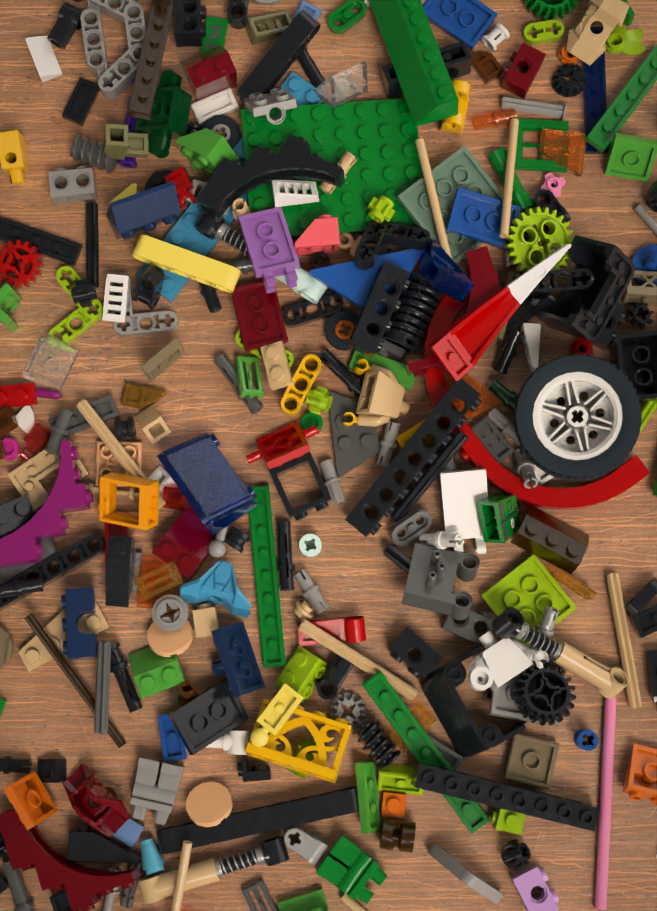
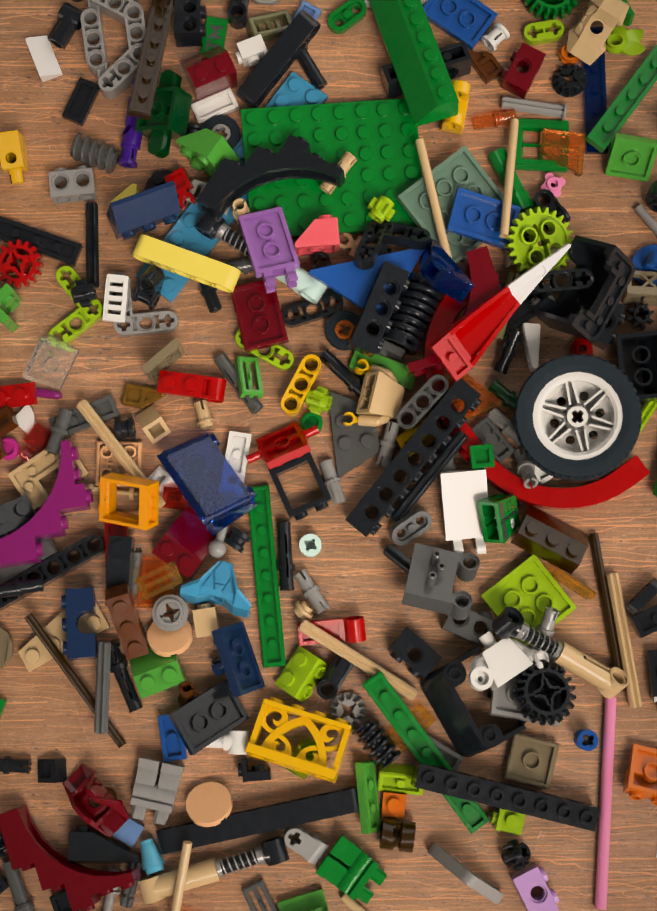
(30, 800): orange plate -> none
(121, 144): olive brick -> none
(124, 616): none -> reddish brown arch
(192, 386): none -> red plate
(203, 415): none -> tan pin
(237, 448): none -> white plate
(250, 51): none -> white brick
(261, 104): light grey plate -> none
(276, 365): tan plate -> none
(276, 715): light yellow plate -> none
(282, 197): white slope -> none
(344, 85): clear slope -> none
(420, 413): none -> dark grey beam
(442, 540): white pin -> none
(481, 456): none -> green plate
(605, 601): none -> dark brown piece

